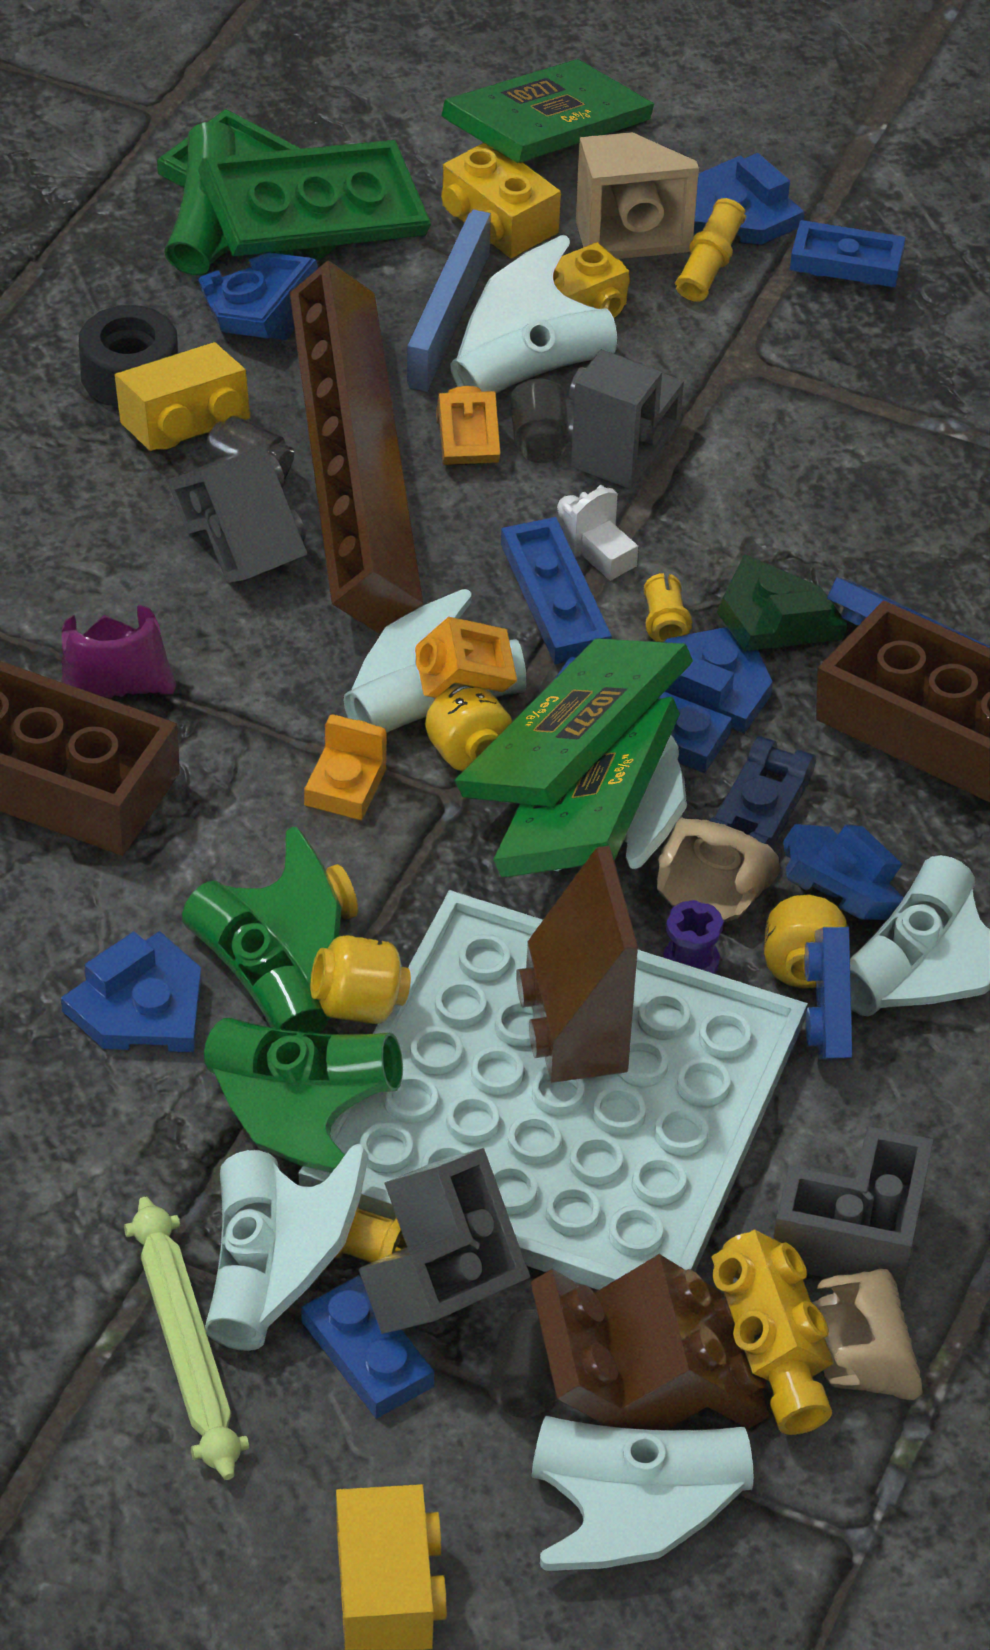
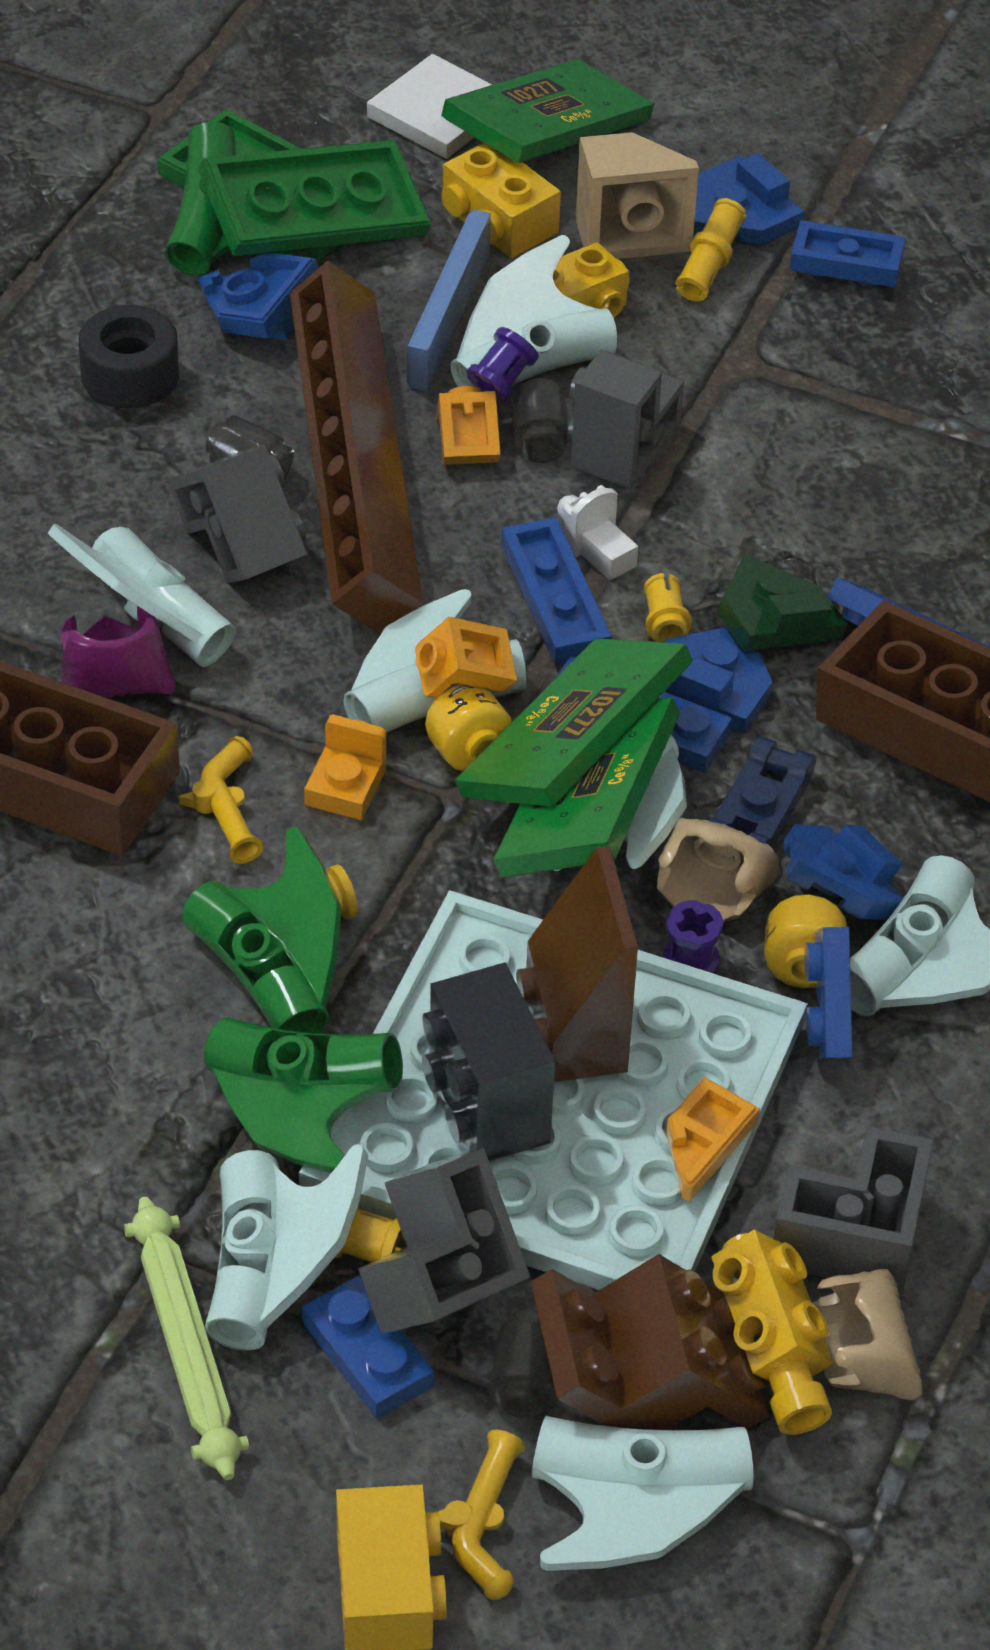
(138, 995): blue plate -> none
(156, 587): none -> light aqua pin
(181, 396): yellow brick -> none
(214, 796): none -> yellow piece
(359, 979): yellow head -> none
(416, 104): none -> white tile
(480, 1512): none -> yellow piece
(489, 1063): none -> black brick
(502, 363): none -> dark purple bush
(706, 1133): none -> light orange tile

